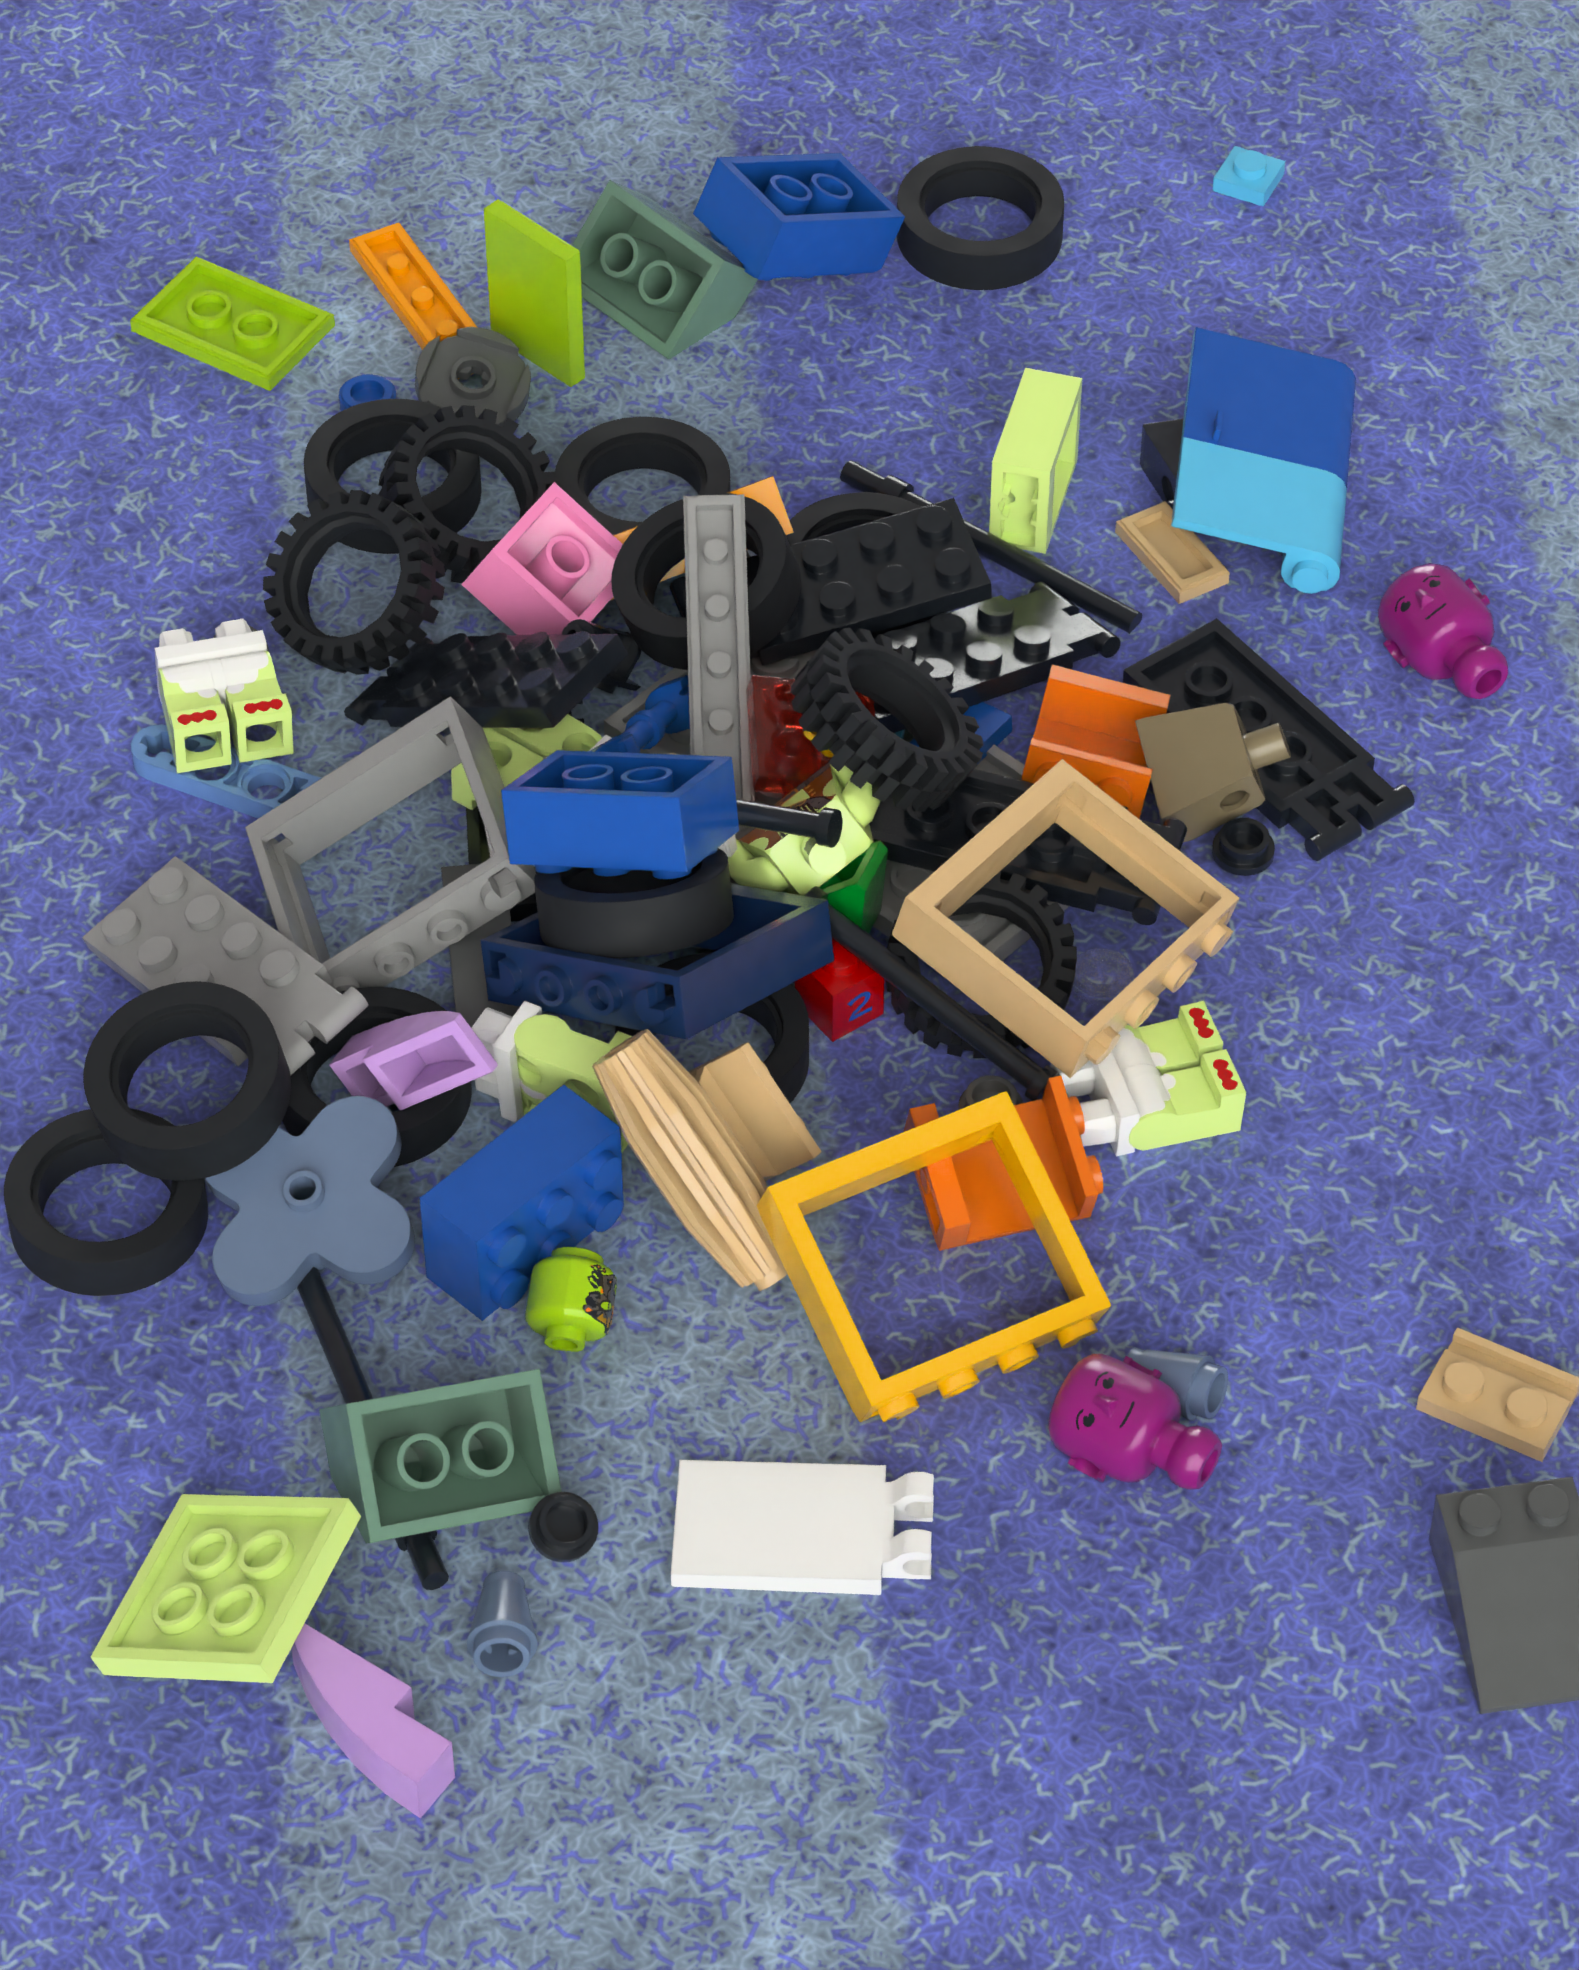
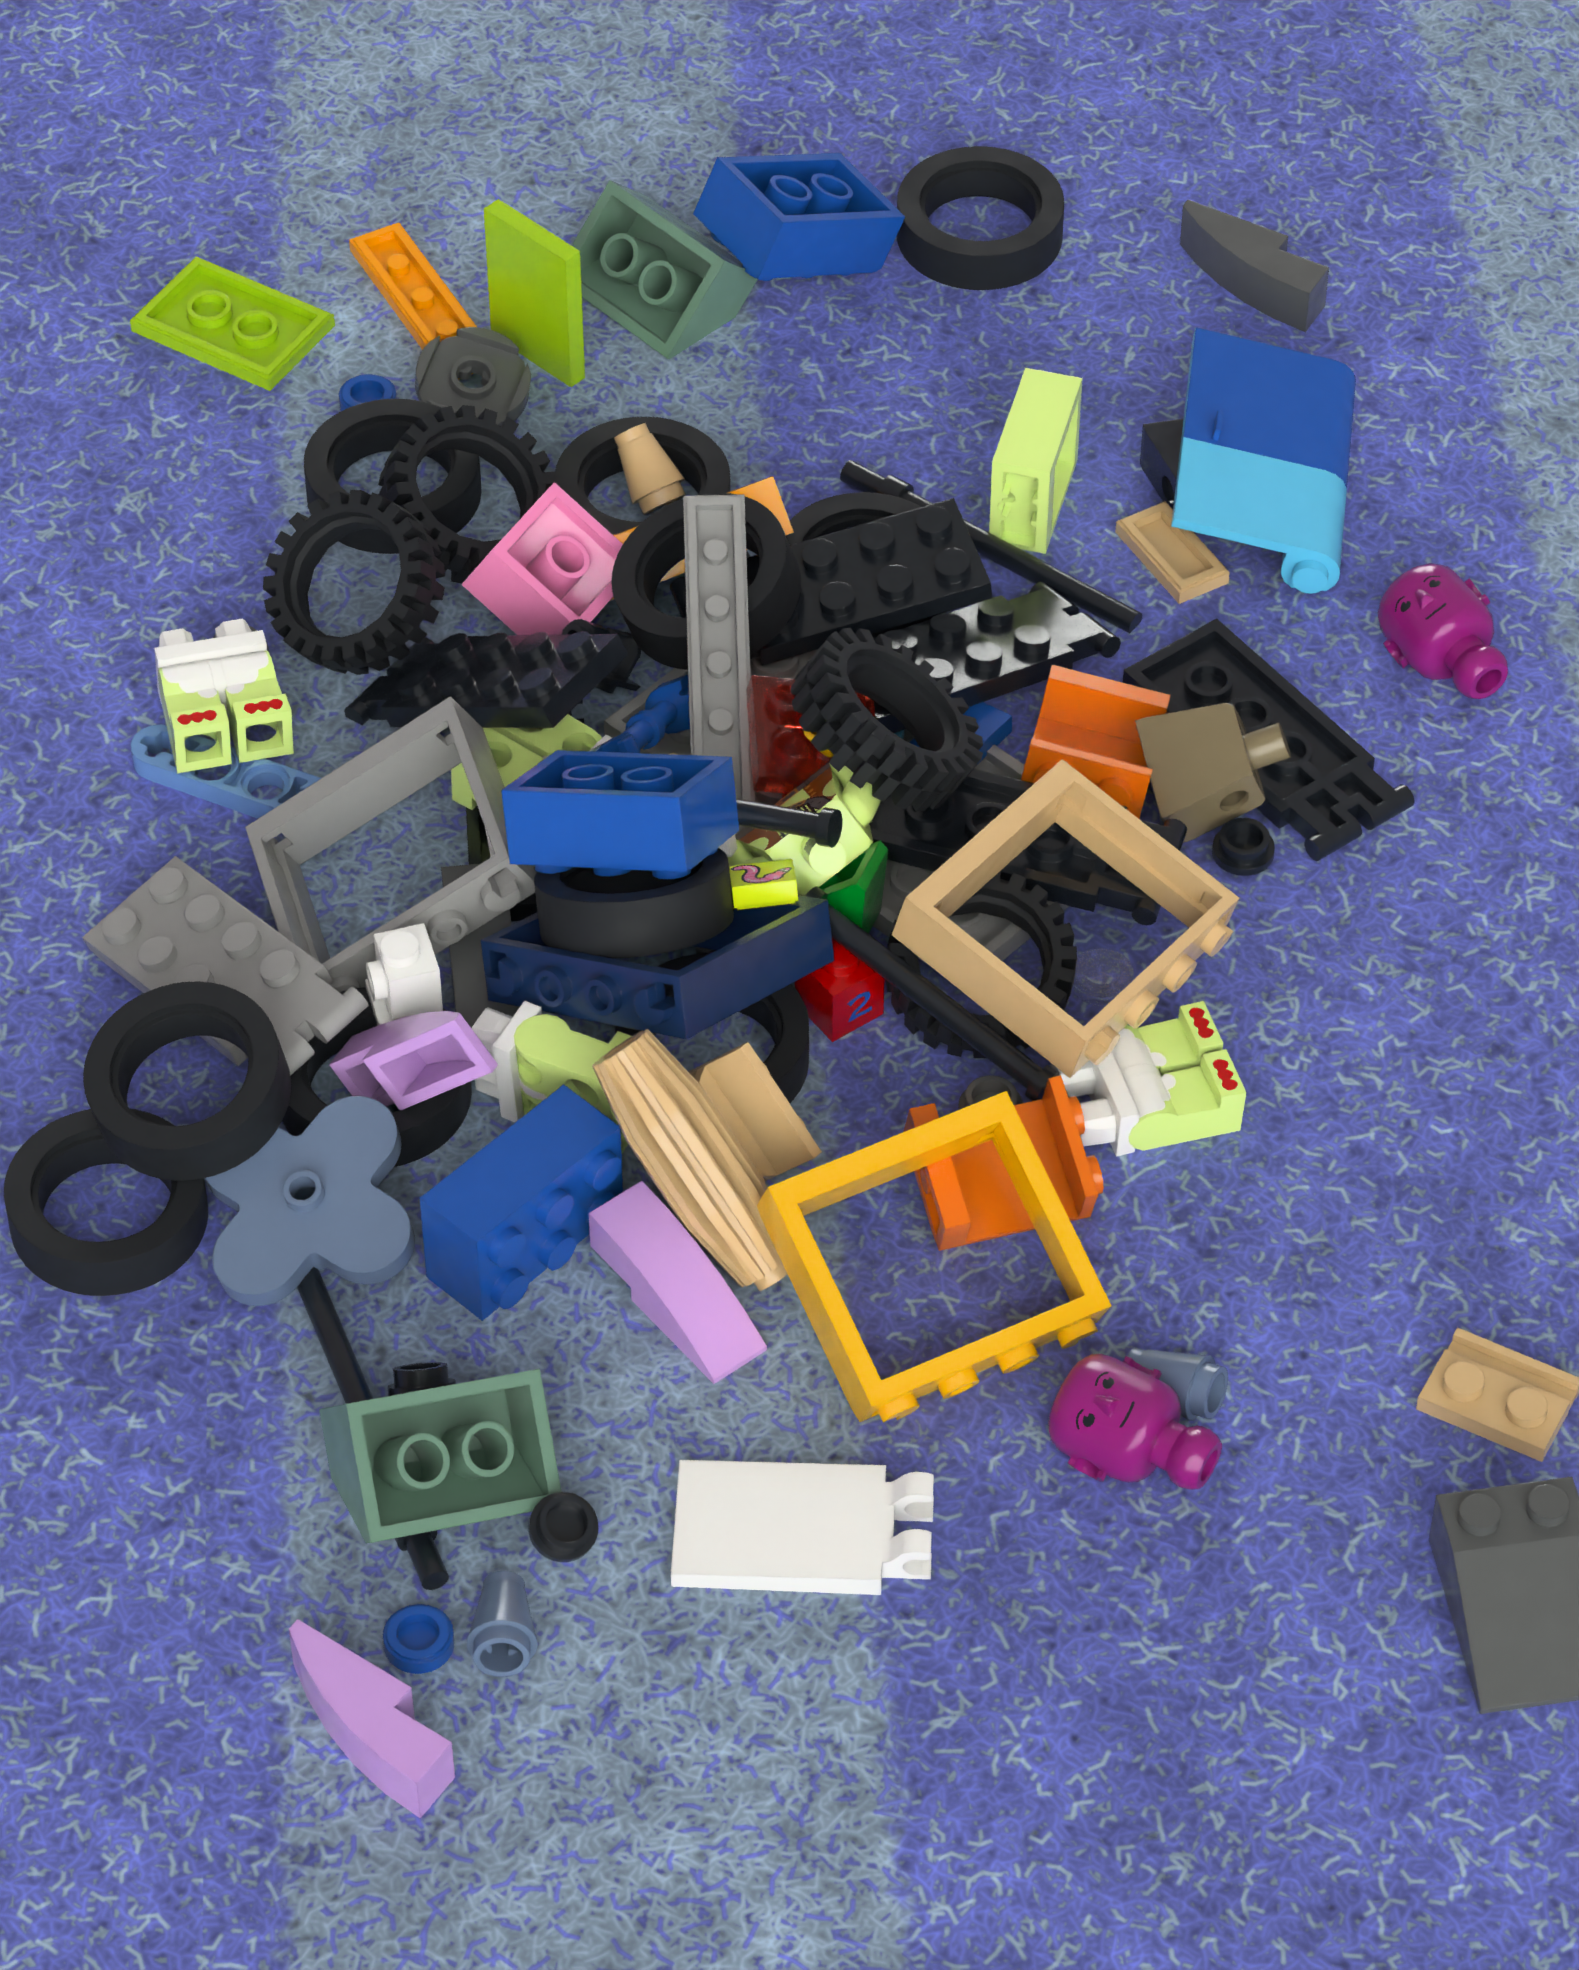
(226, 1587): yellowish green plate -> none
(404, 975): none -> white brick
(418, 1638): none -> blue tile
(419, 1377): none -> black plate
(571, 1298): lime head -> none
(648, 469): none -> tan cone
(674, 1281): none -> lavender slope
(763, 884): none -> neon yellow tile
(1248, 175): medium azure plate -> none
(1254, 265): none -> dark grey slope

